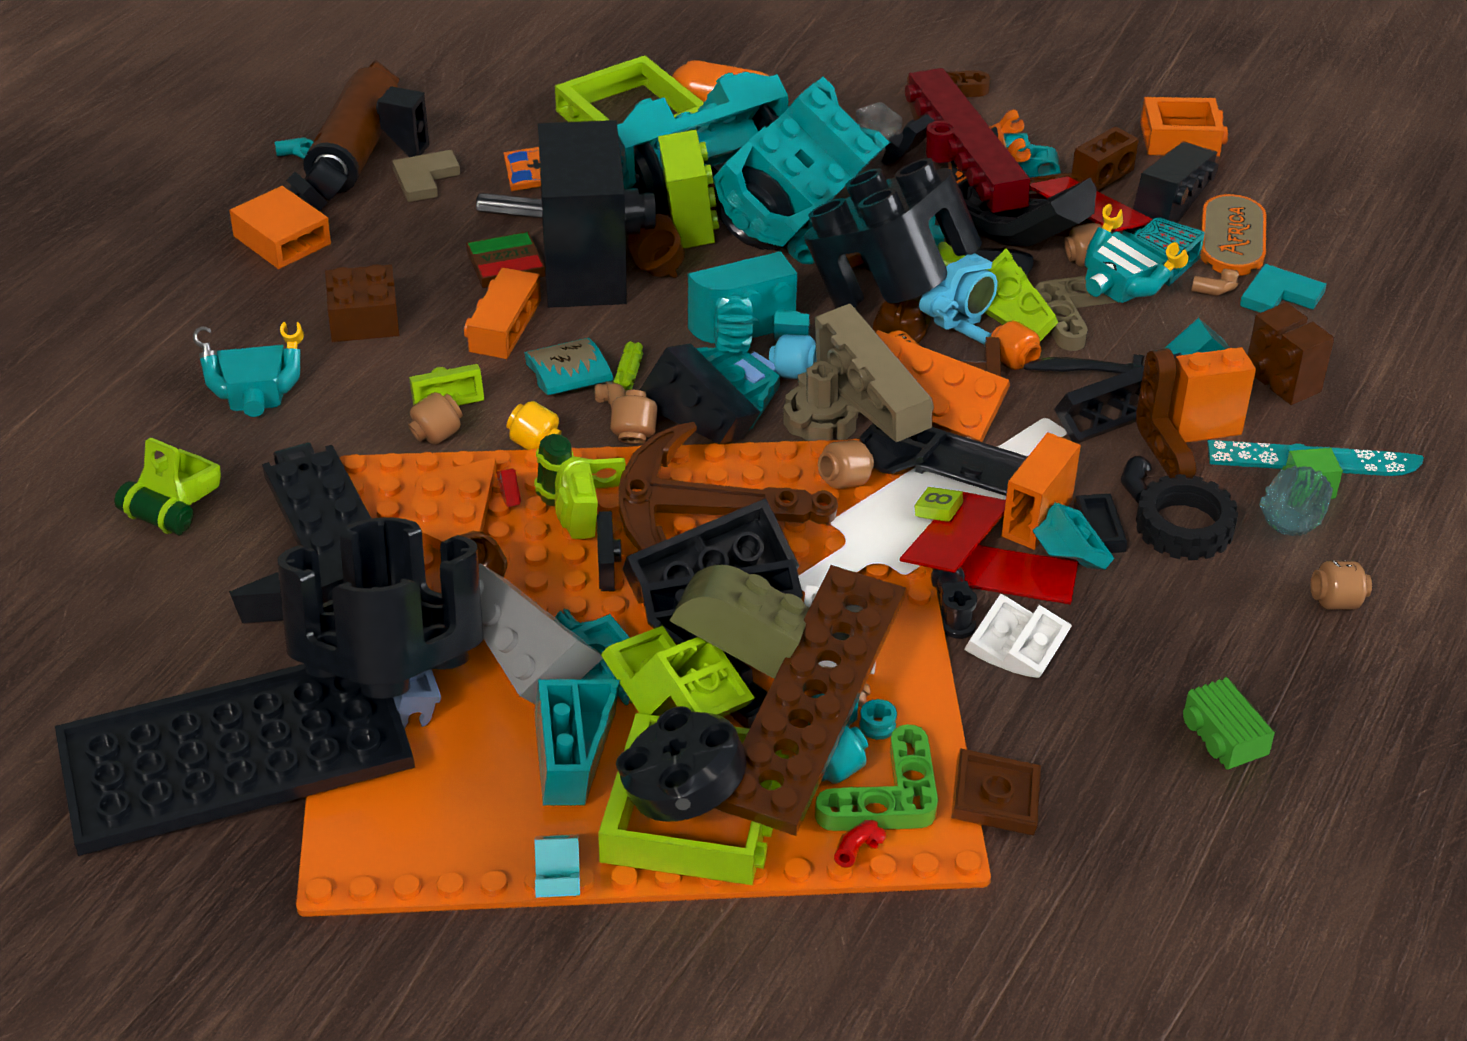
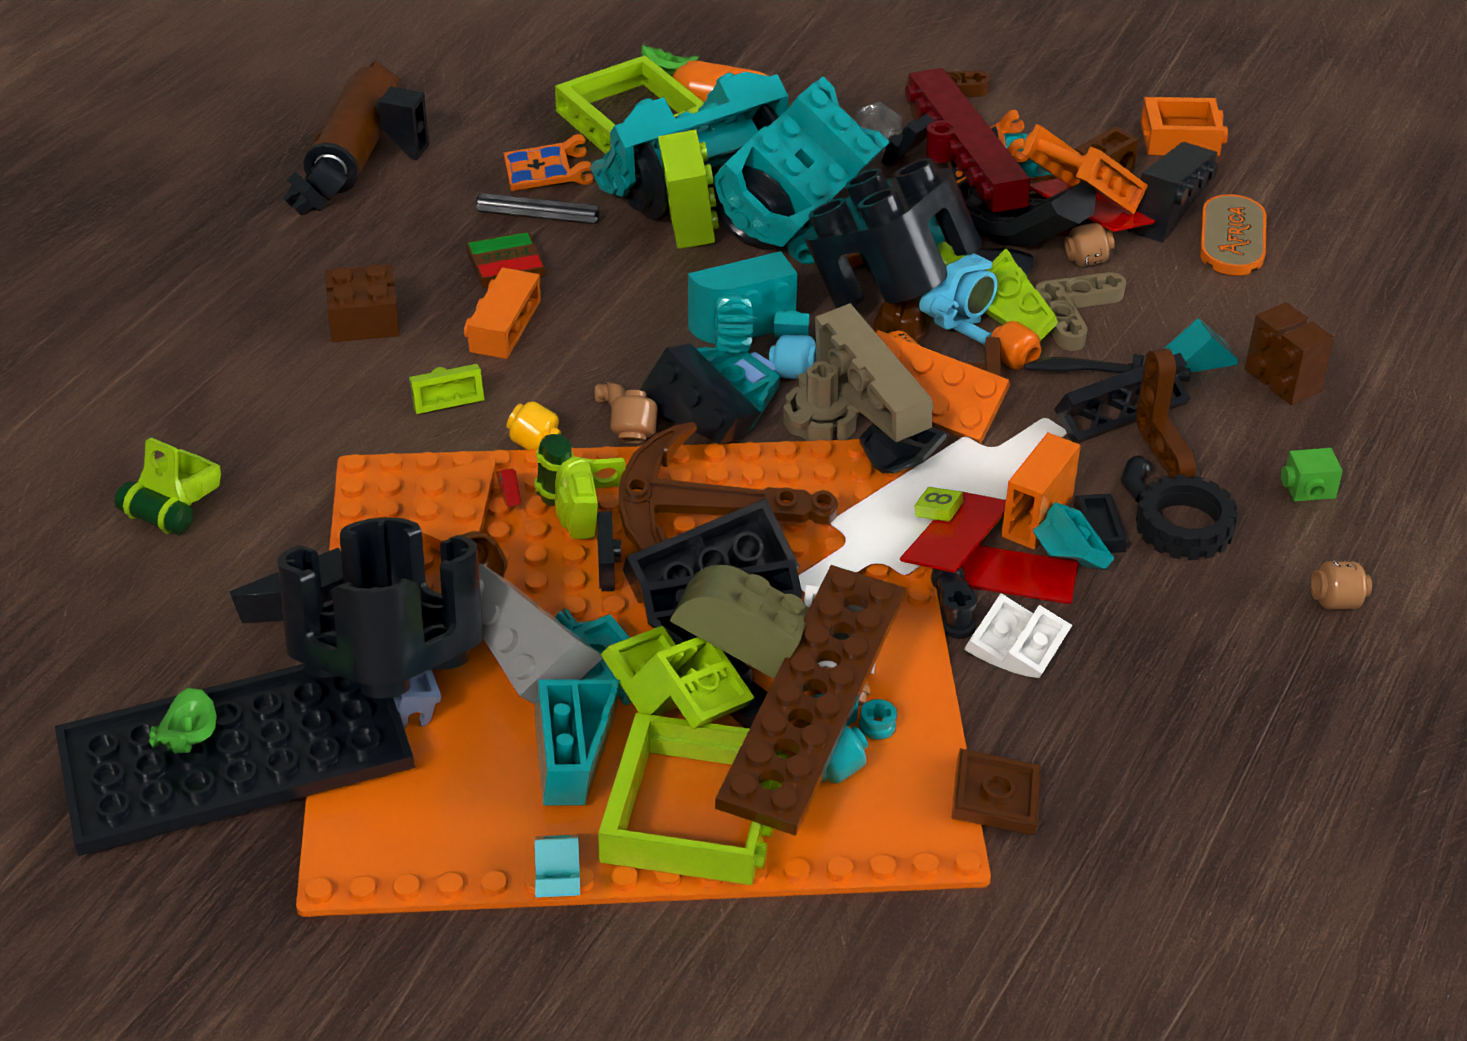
(186, 722): none -> bright green hat
(254, 375): teal torso -> none
(280, 227): orange brick -> none
(297, 147): teal arm -> none
(314, 495): black hinge -> none
(418, 173): dark tan tile -> none
(435, 418): medium nougat head -> none
(568, 366): slope -> none
(587, 213): black brick -> none
(629, 365): lime axle -> none
(658, 249): reddish brown piece -> none
(666, 61): none -> bright green hat
(682, 765): black piece -> none
(845, 464): medium nougat head -> none
(852, 840): red arm -> none
(897, 799): bright green beam -> none
(973, 463): black door -> none
(1093, 168): none -> orange fence
(1124, 267): teal torso -> none
(1161, 233): teal torso -> none
(1211, 394): orange brick -> none
(1216, 286): medium nougat arm -> none
(1227, 723): bright green brick -> none
(1276, 455): teal piece -> none
(1277, 284): teal tile -> none
(1296, 500): clear light blue hair -> none

